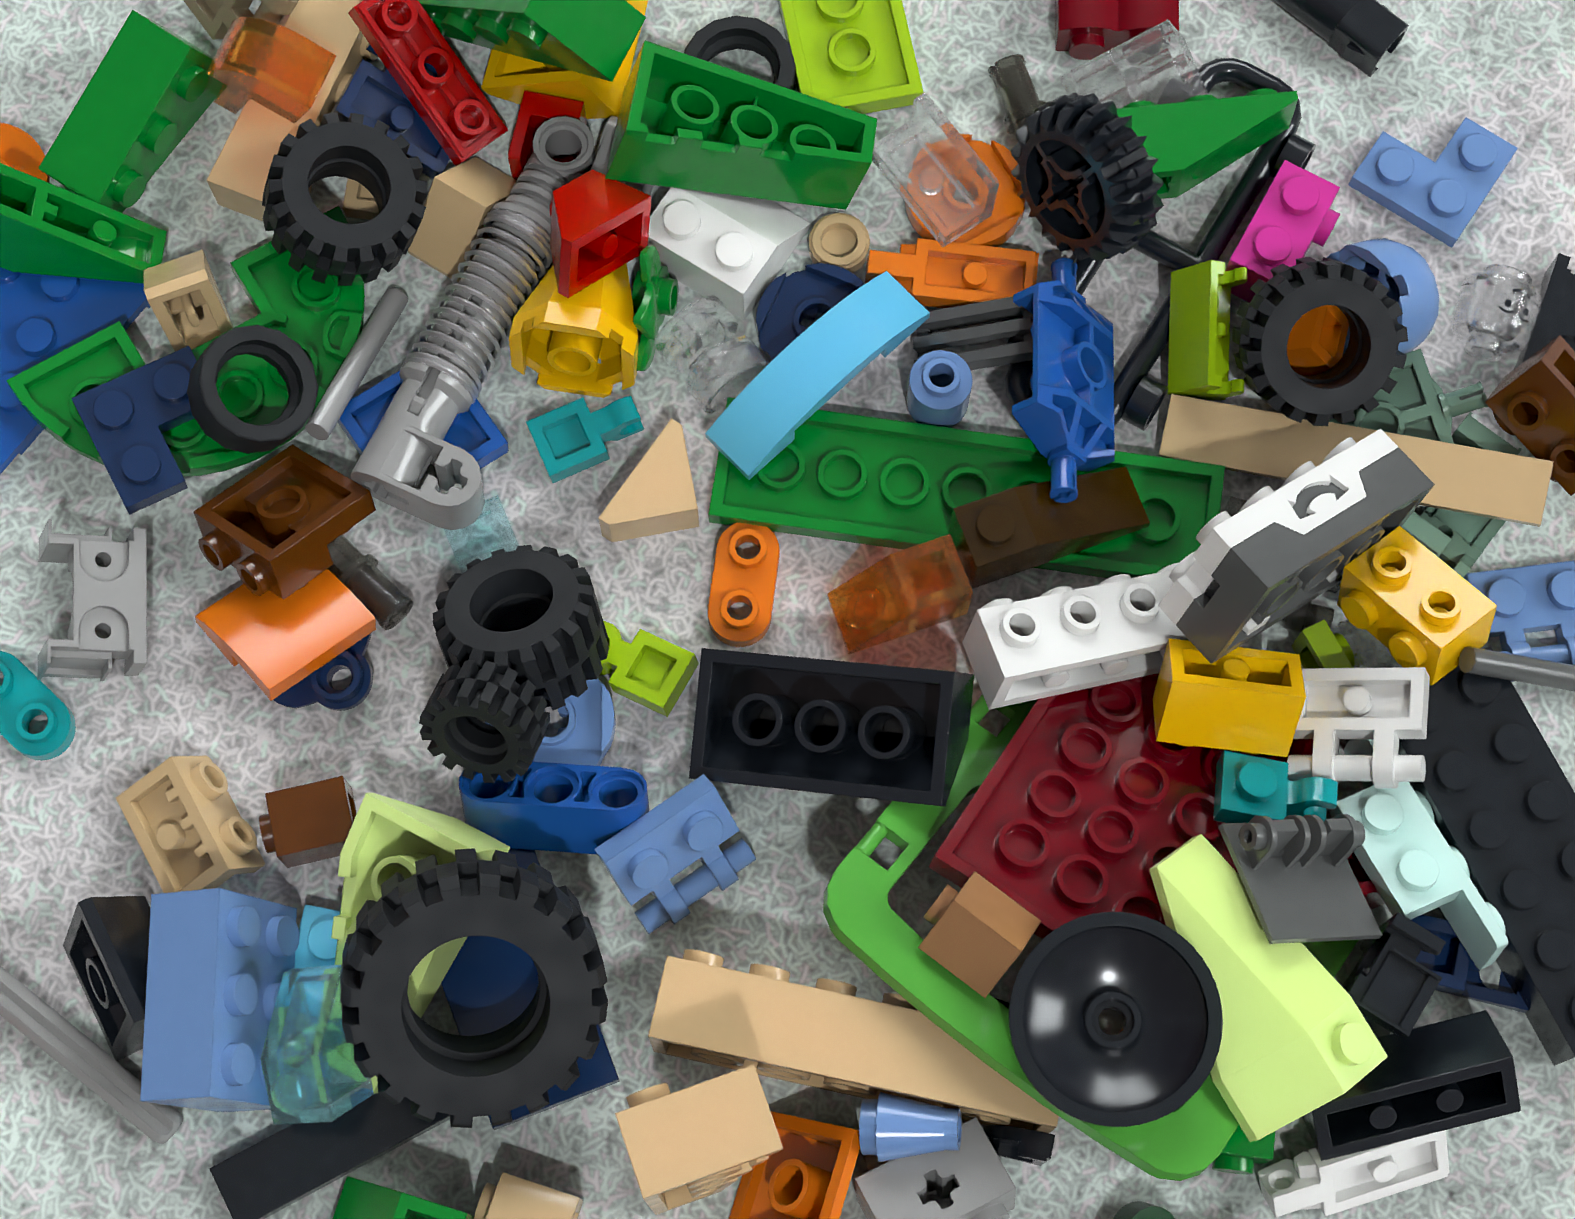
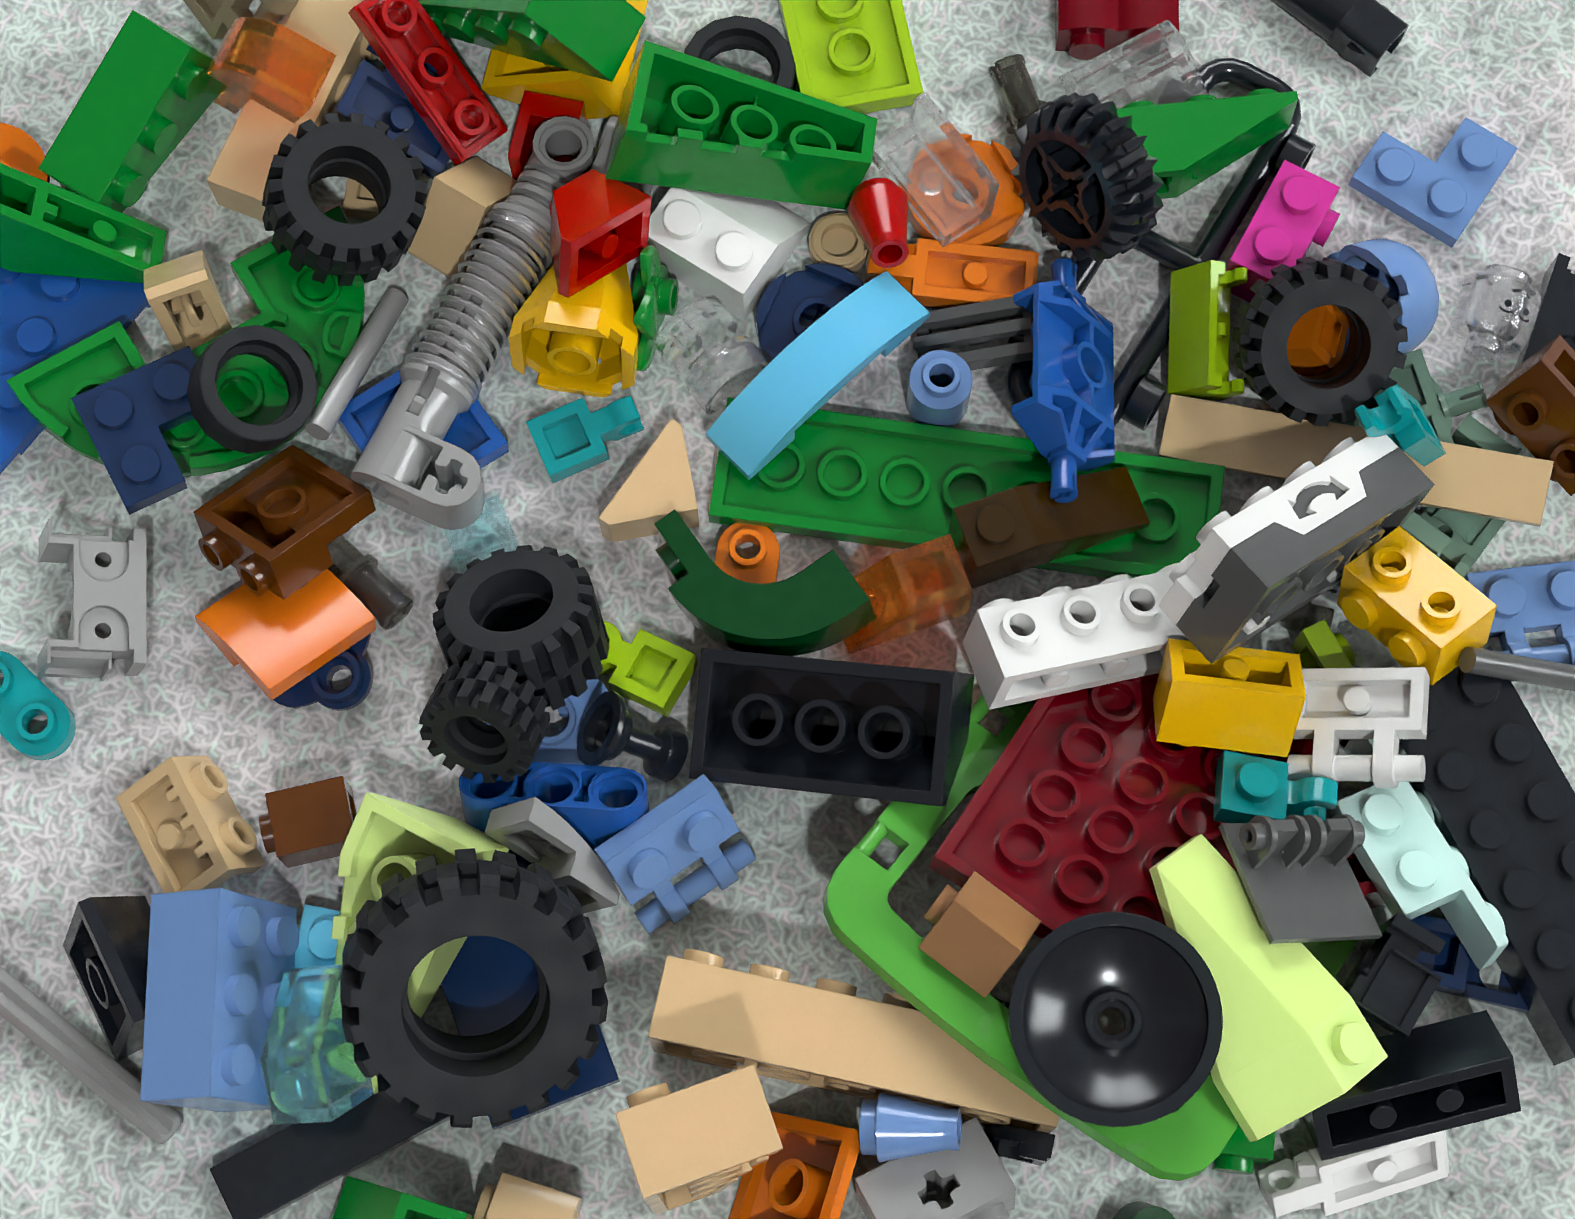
(552, 843): none -> light grey slope
(610, 731): none -> black piece
(773, 618): none -> dark green arch
(881, 219): none -> red cone
(1404, 423): none -> teal plate

